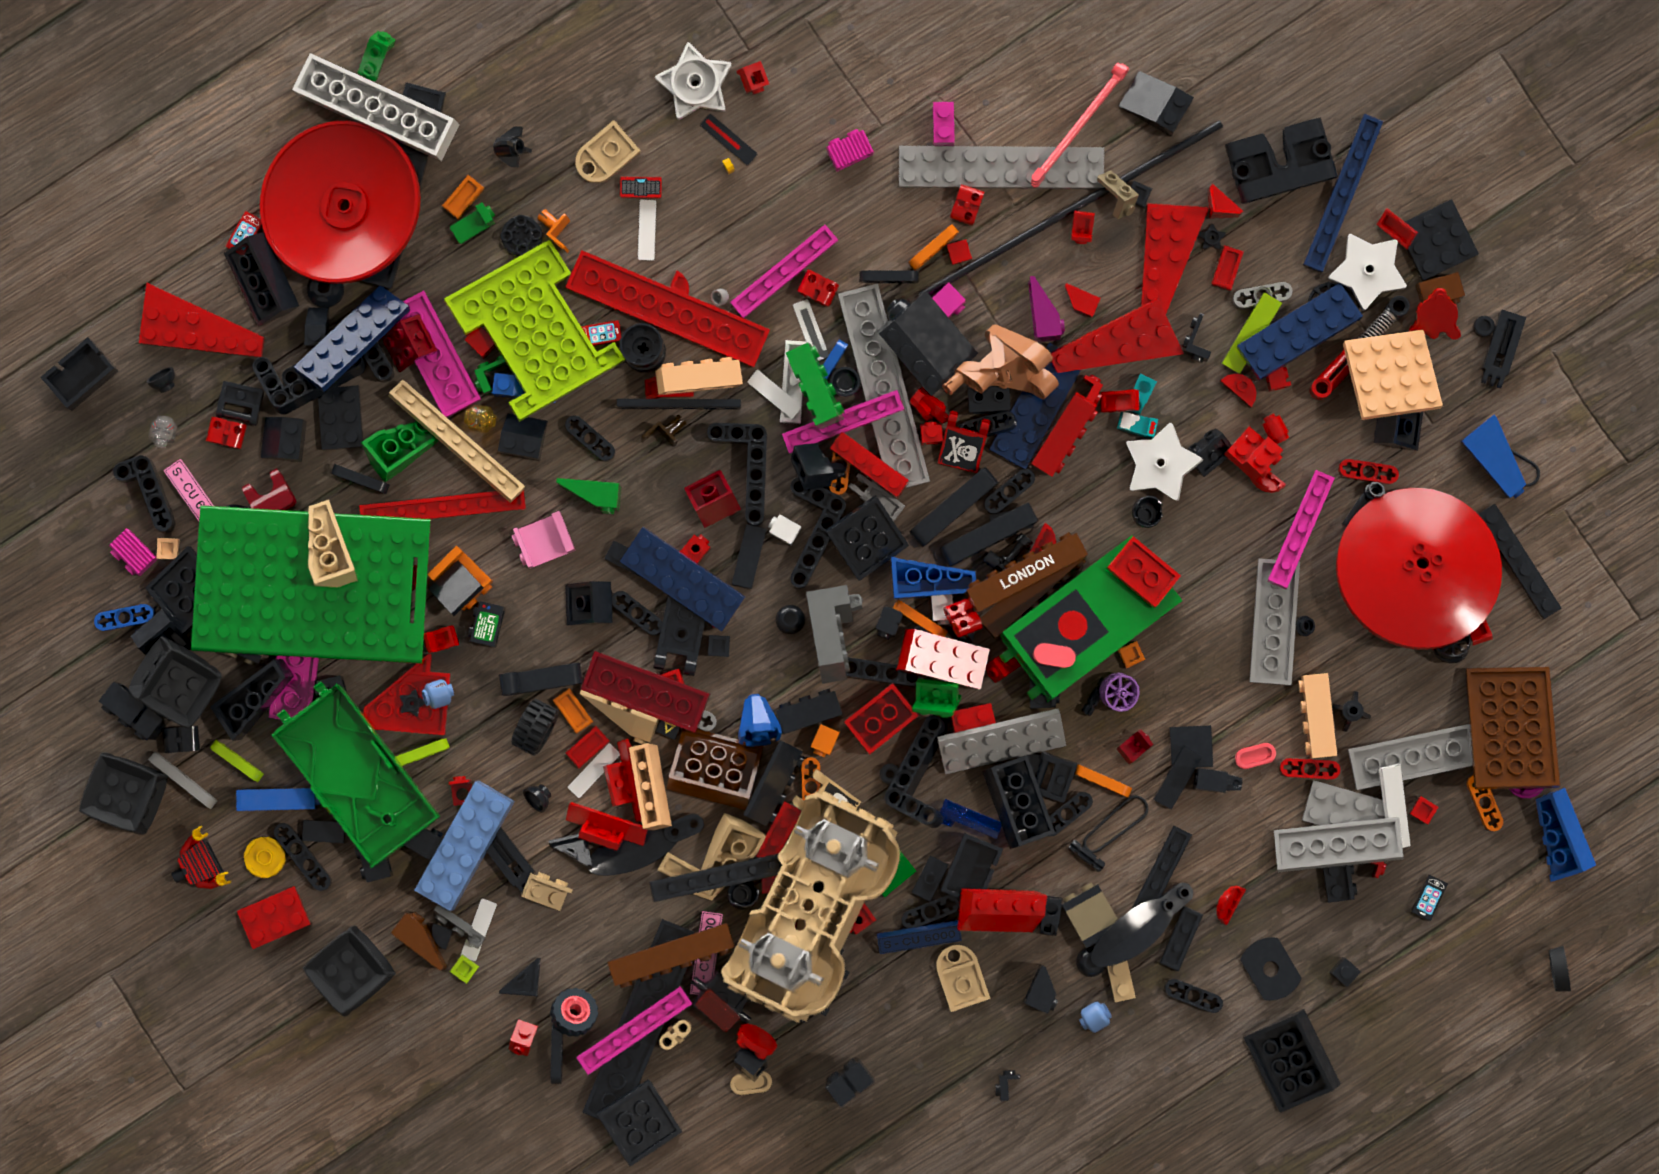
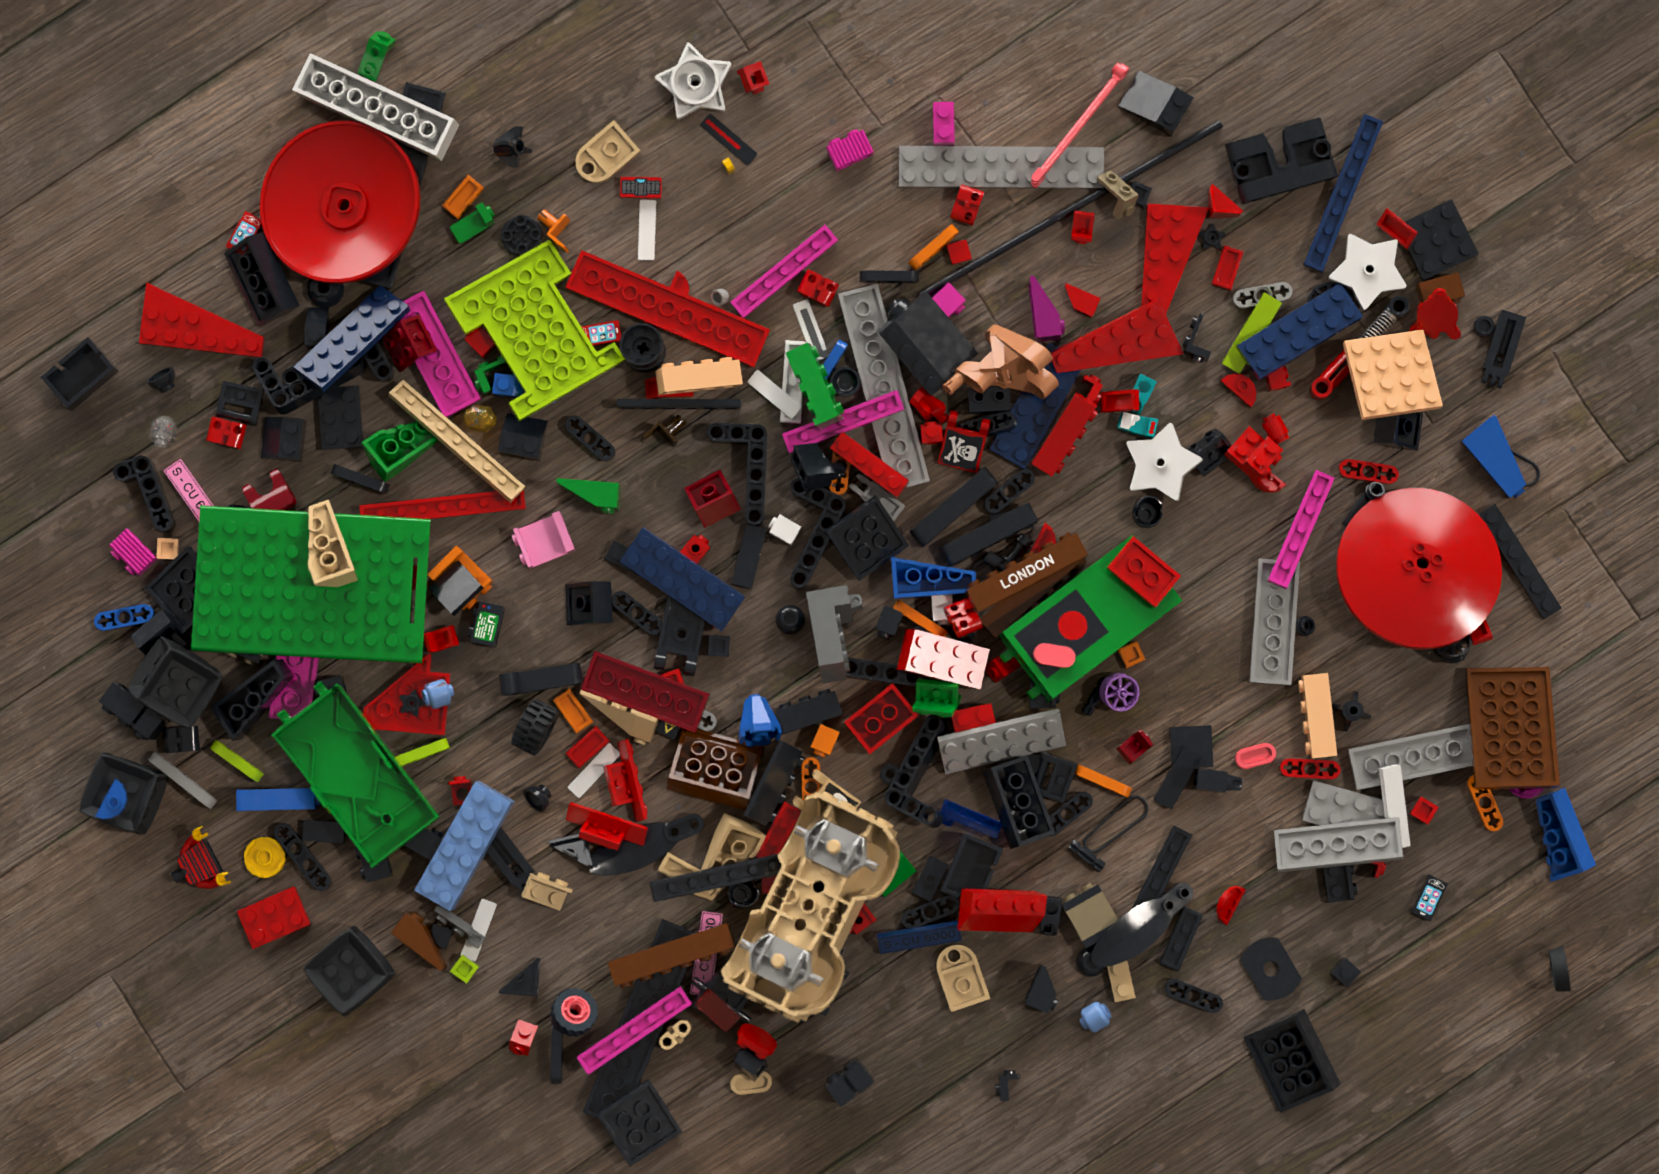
(114, 801): none -> blue plate
(650, 786): light nougat brick -> none

